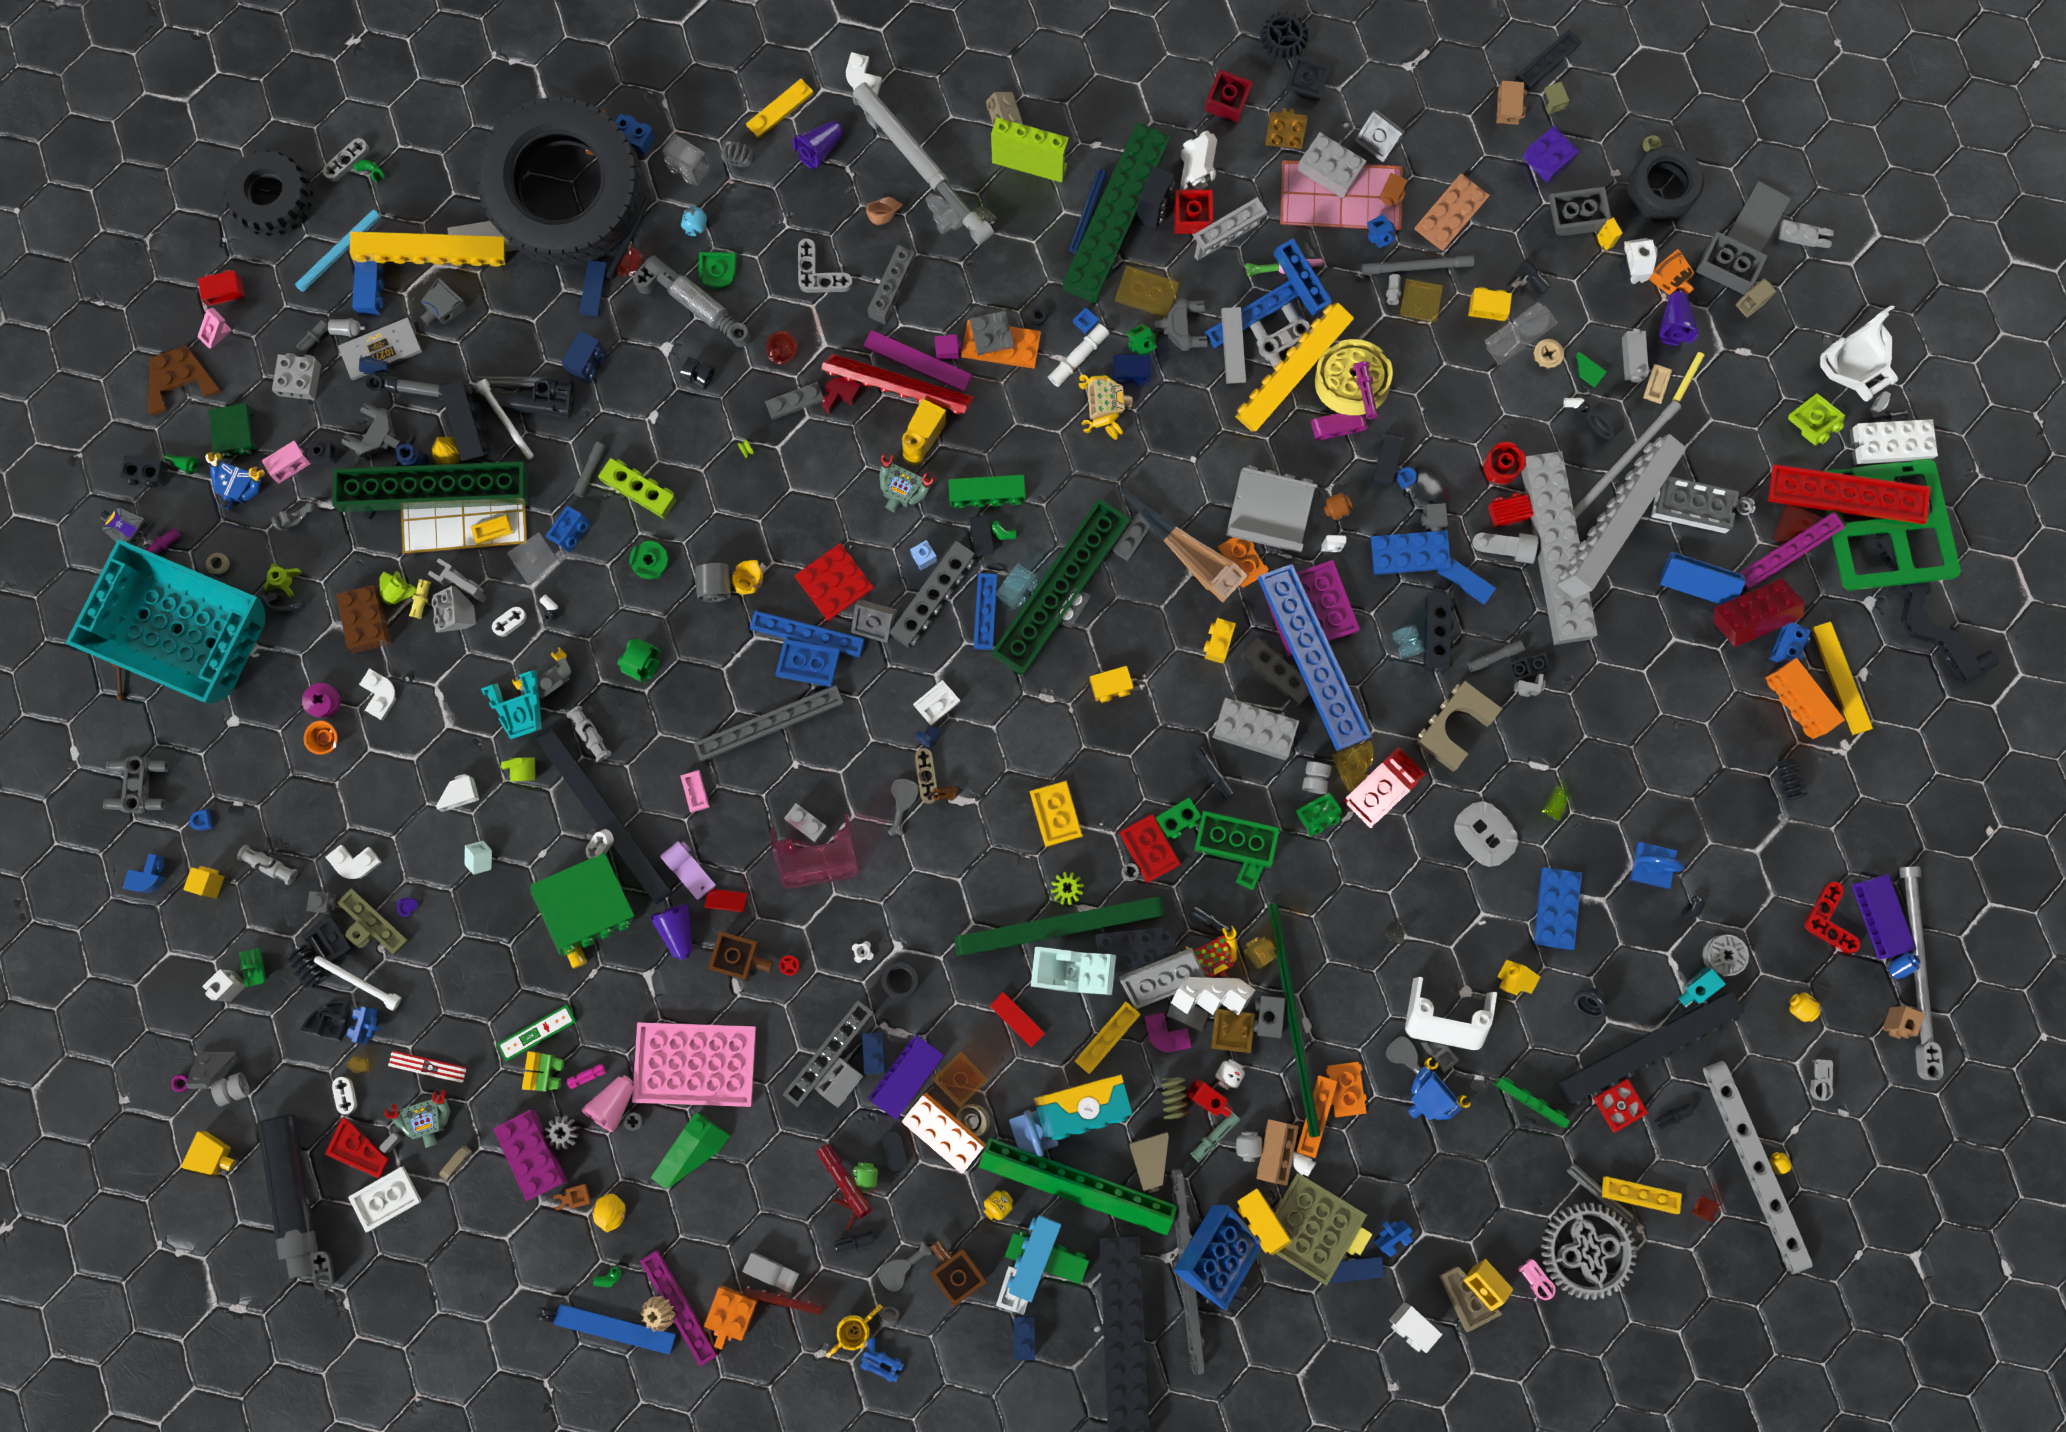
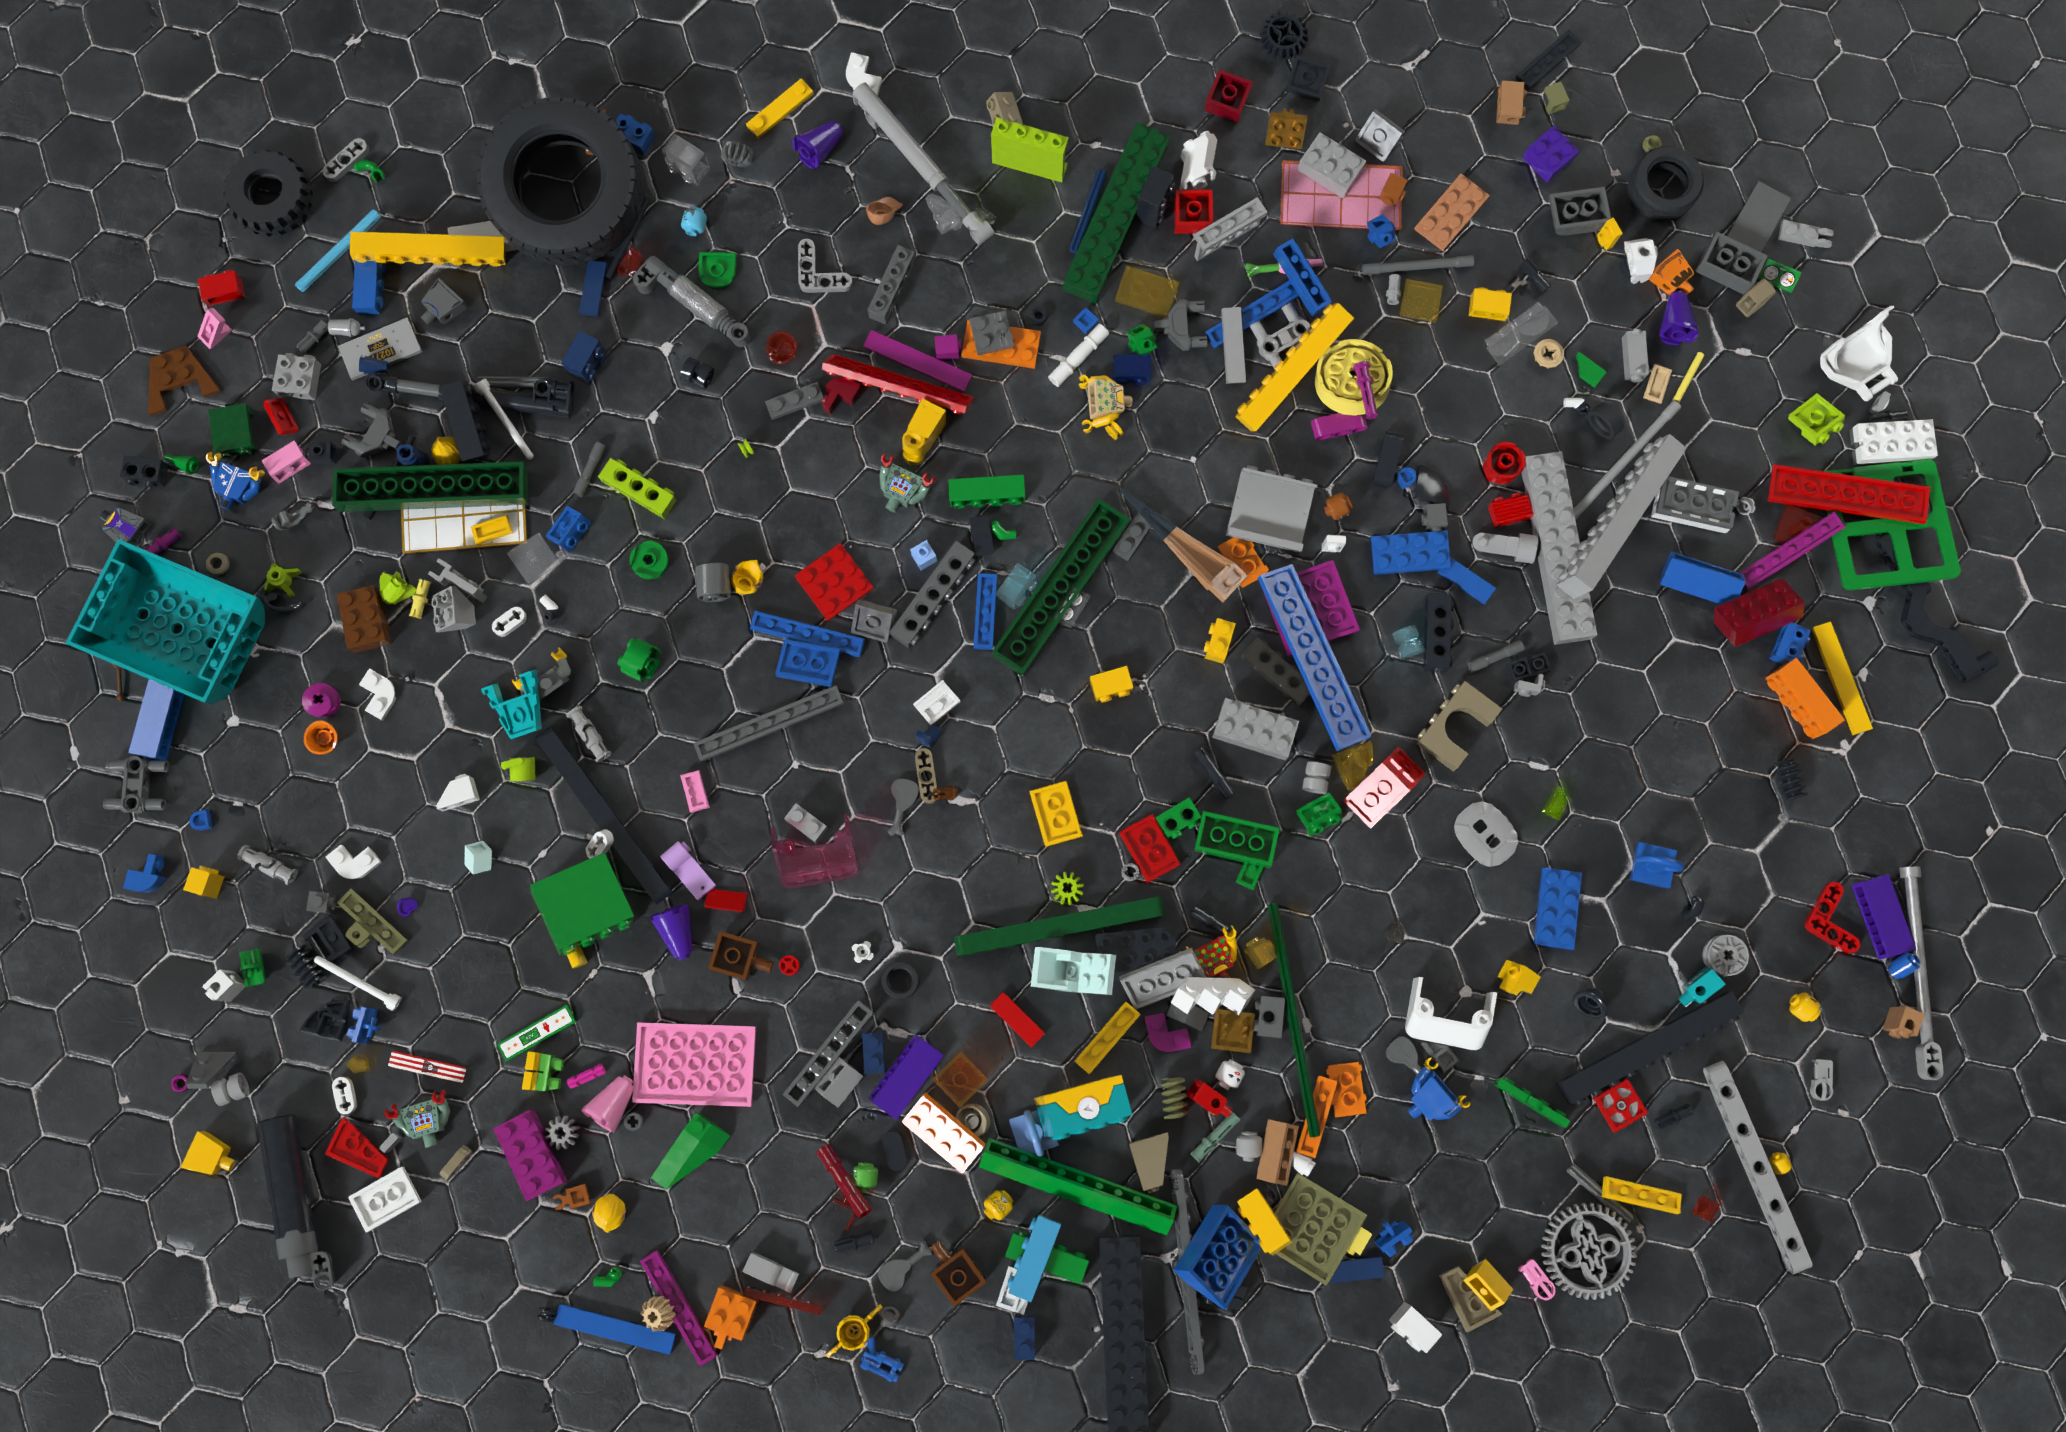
(156, 721): none -> brick
(280, 416): none -> red plate
(1779, 275): none -> slope

